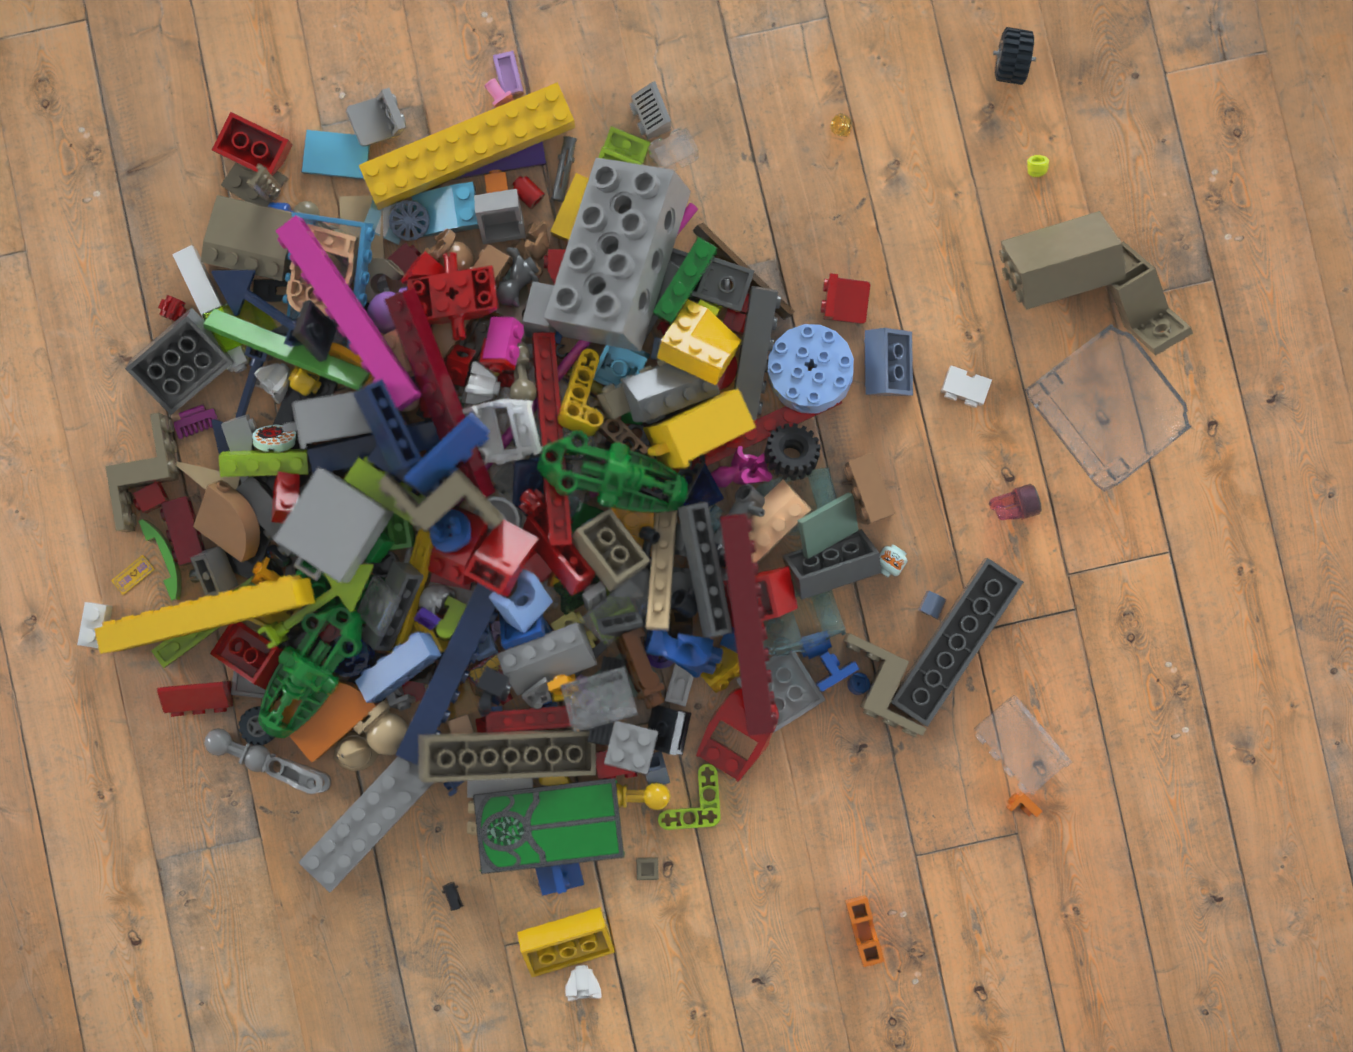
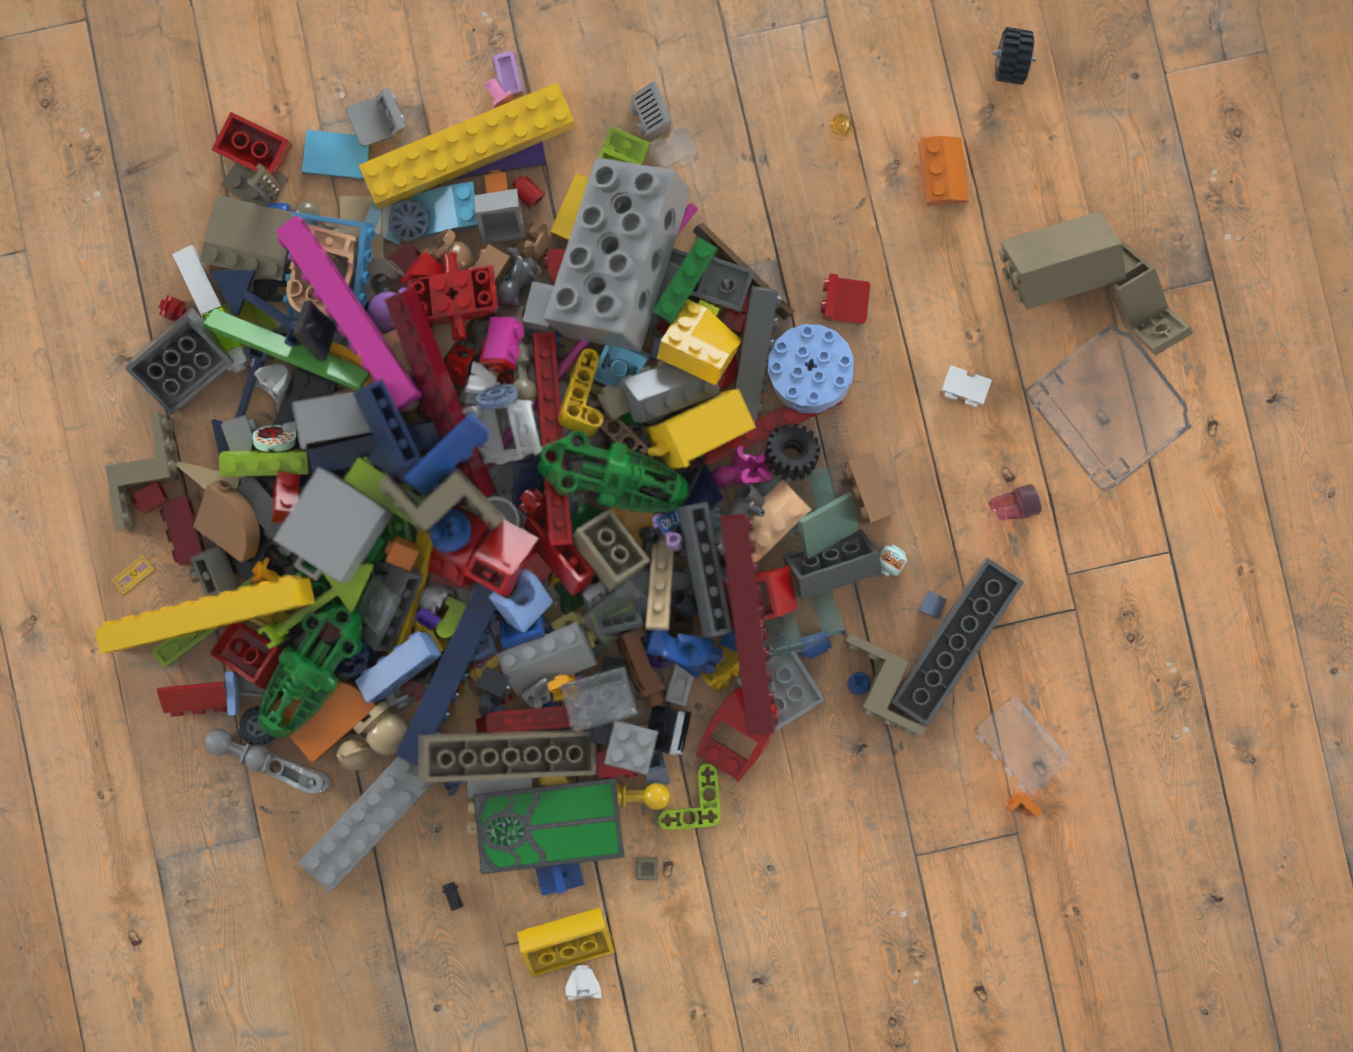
(92, 618): white brick -> none
(174, 583): bright green slope -> none
(194, 416): magenta piece -> none
(232, 692): none -> light blue tile
(304, 381): yellow head -> none
(402, 552): none -> orange brick
(461, 725): light nougat tile -> none
(497, 396): none -> sand blue wheel
(568, 144): dark grey pin -> none
(668, 521): none -> blue sticker
(674, 541): none -> lavender bar
(835, 674): blue bracket -> none
(864, 931): orange arch -> none
(888, 362): sand blue slope -> none
(943, 170): none -> orange slope
(1037, 165): neon yellow tile -> none

